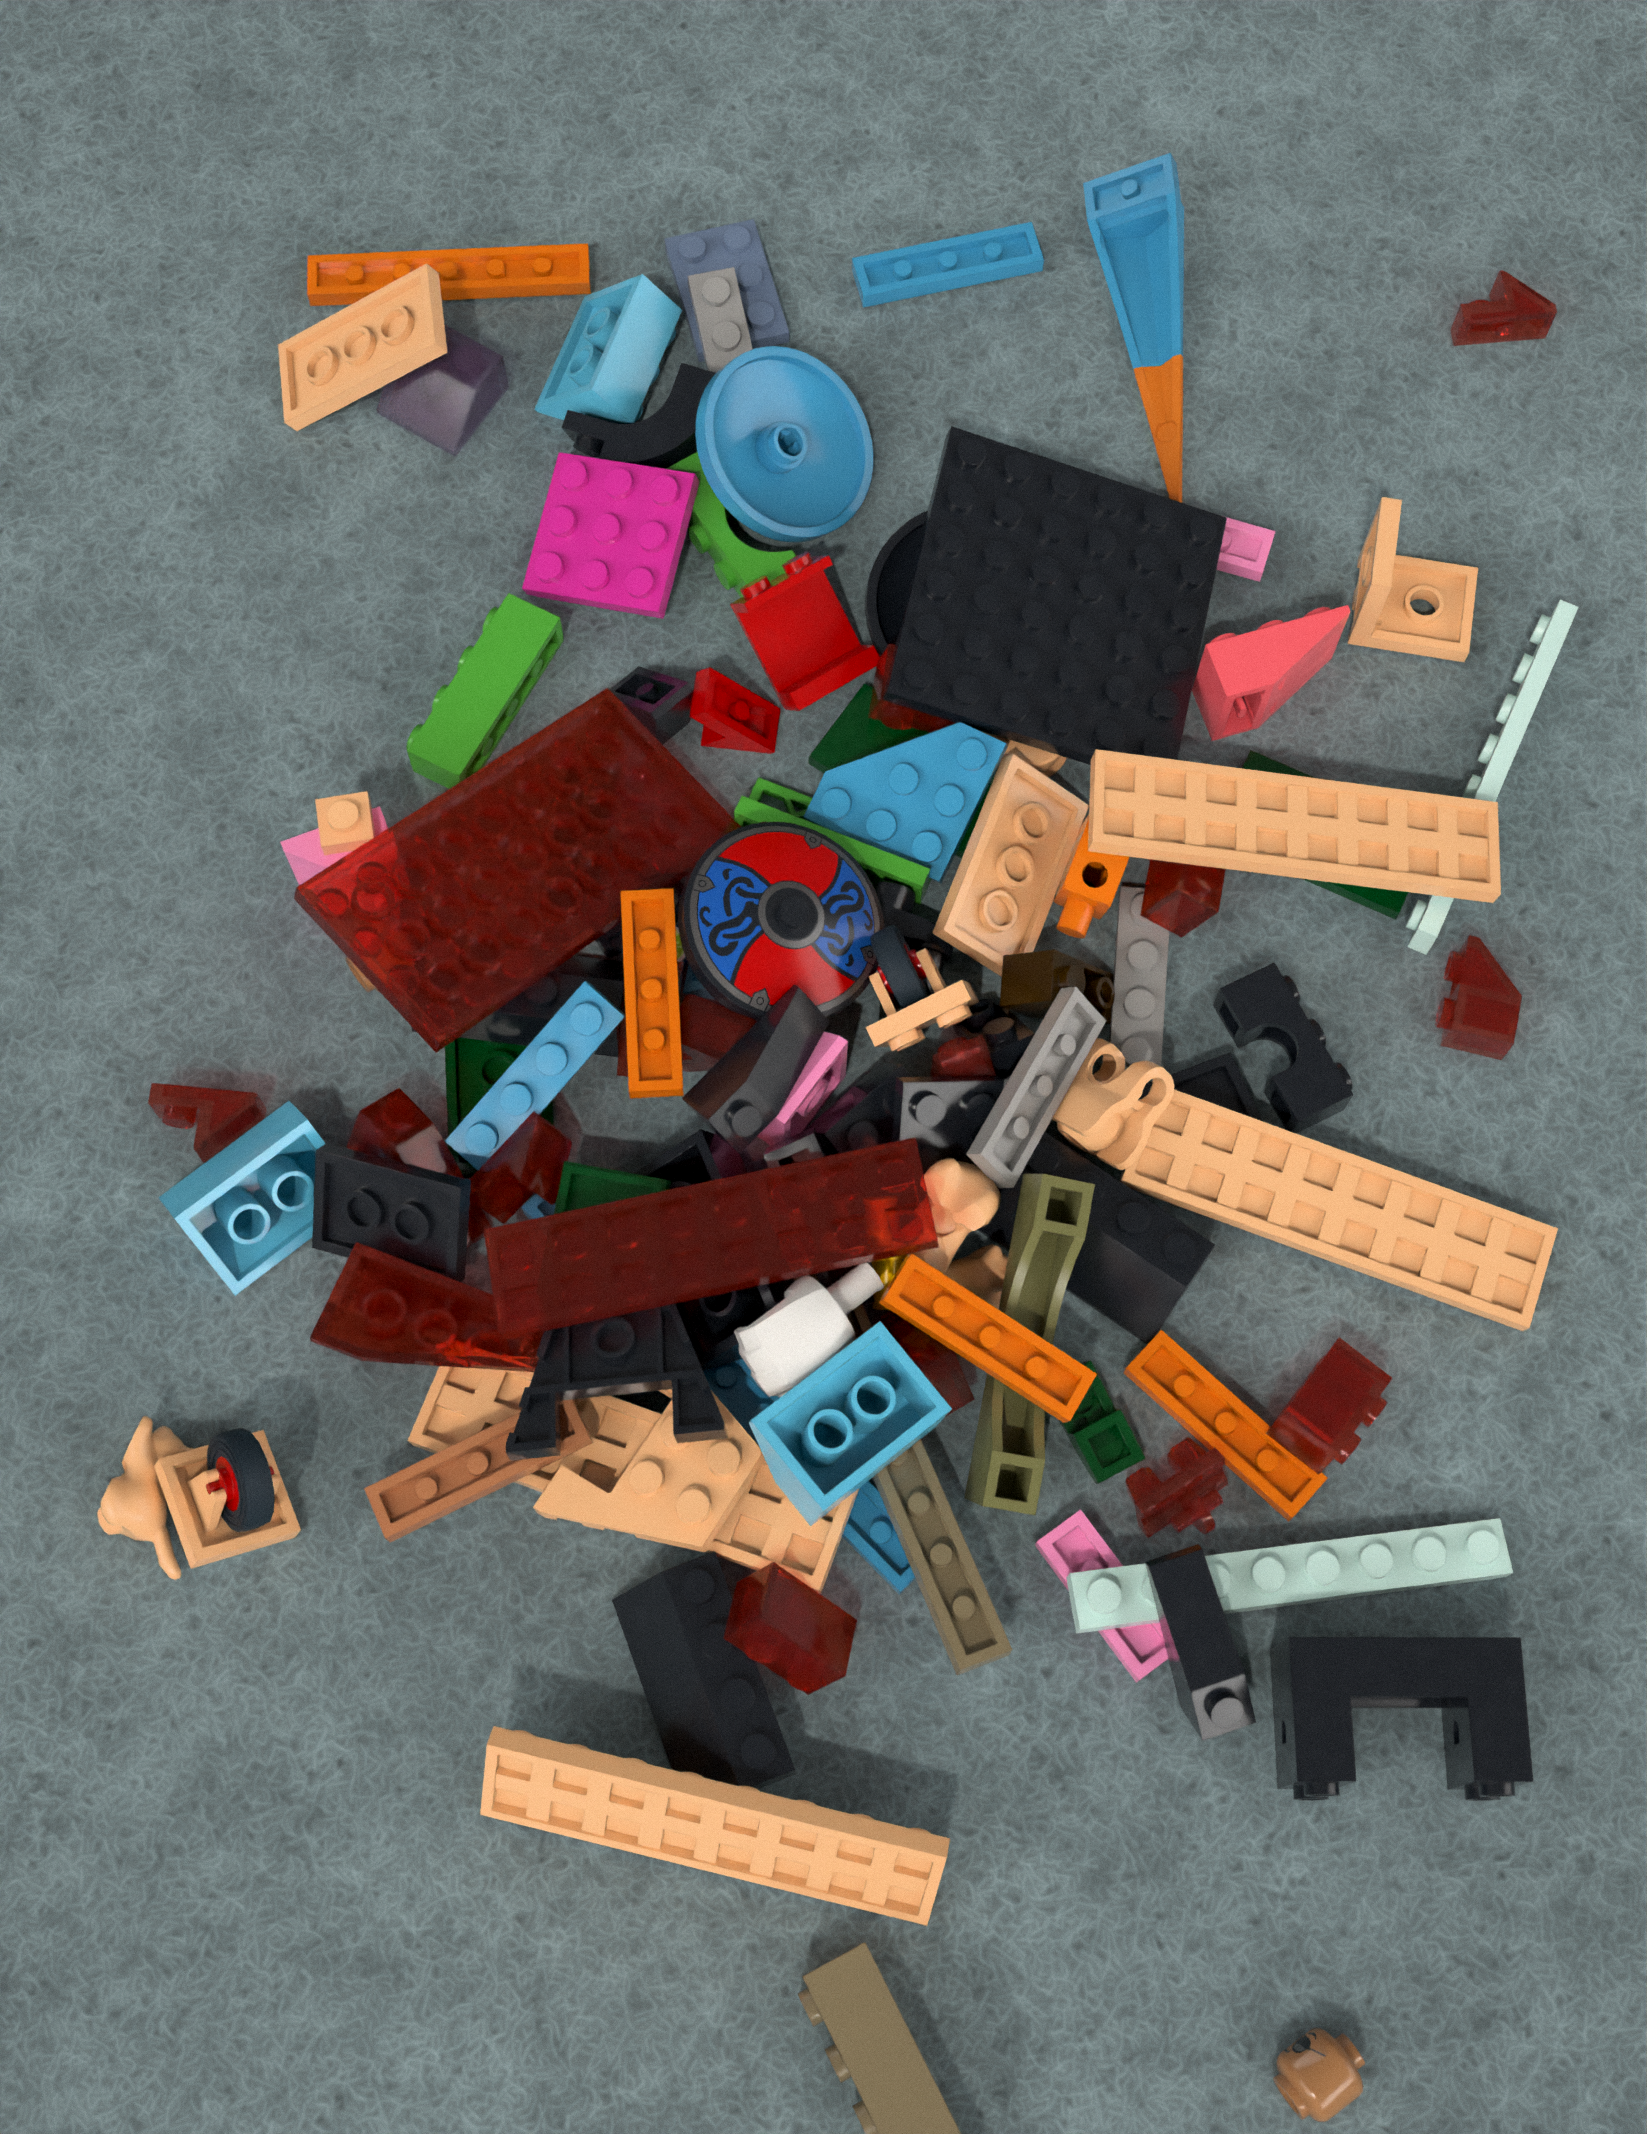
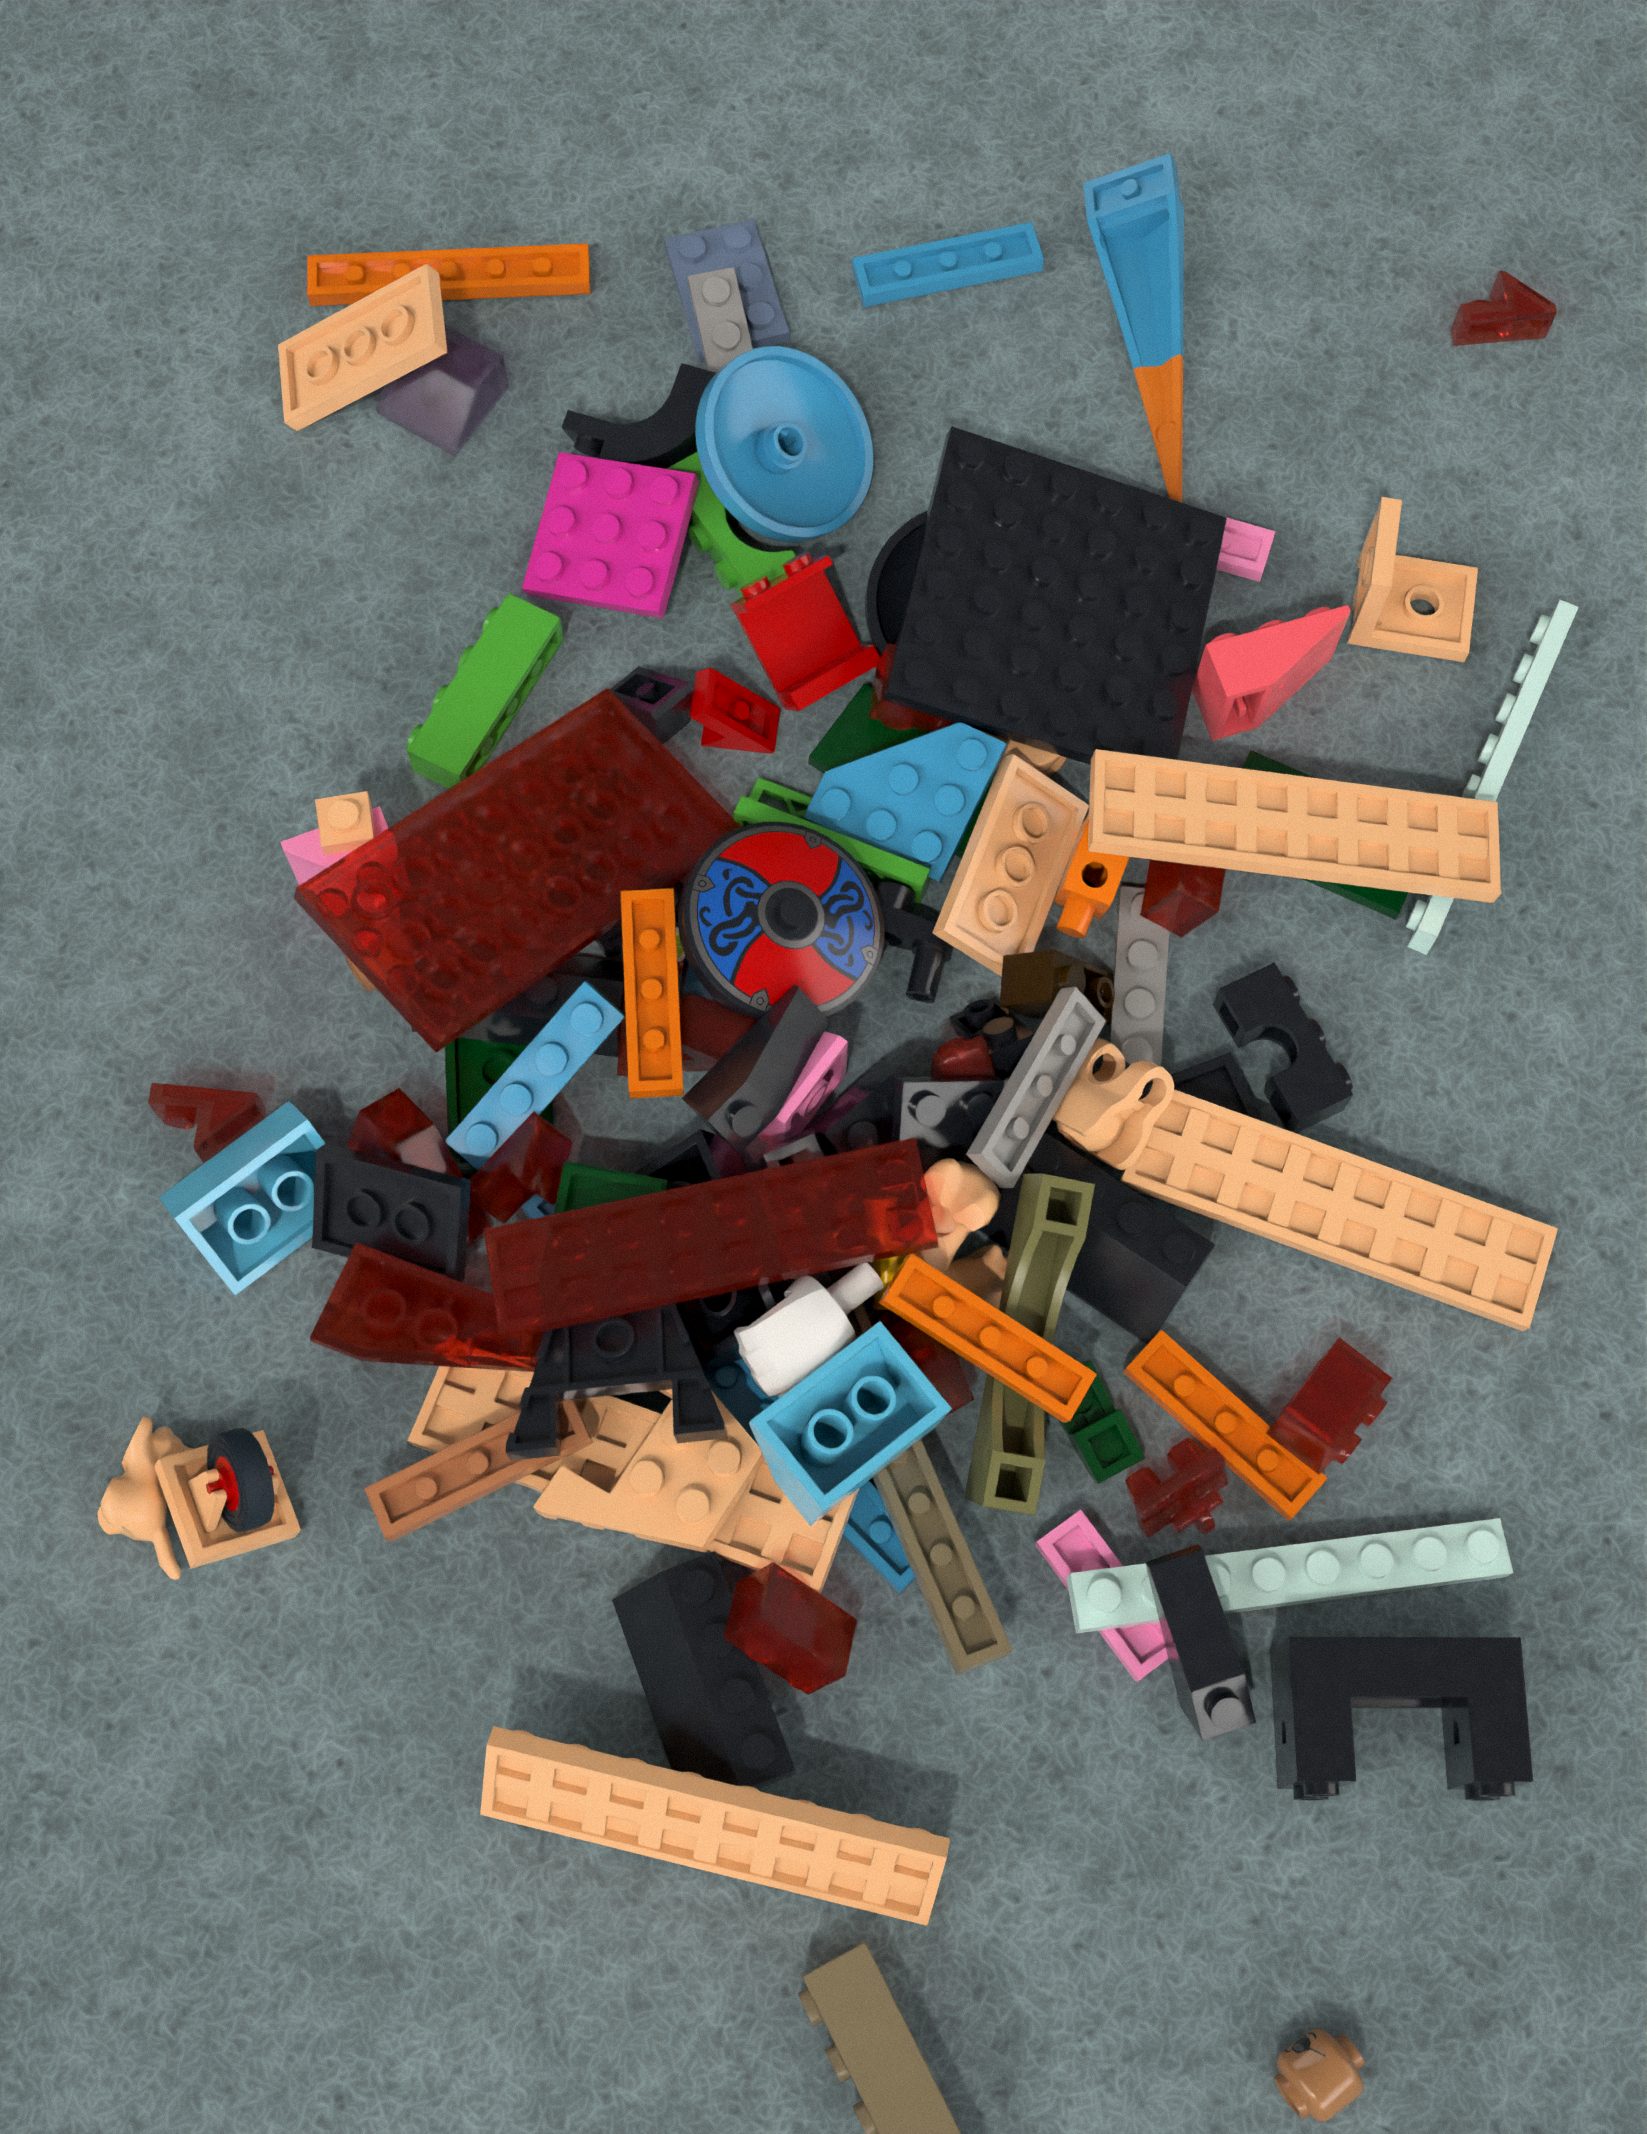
(611, 353): medium azure slope -> none
(904, 975): light nougat plate -> none
(1481, 1004): clear red slope -> none

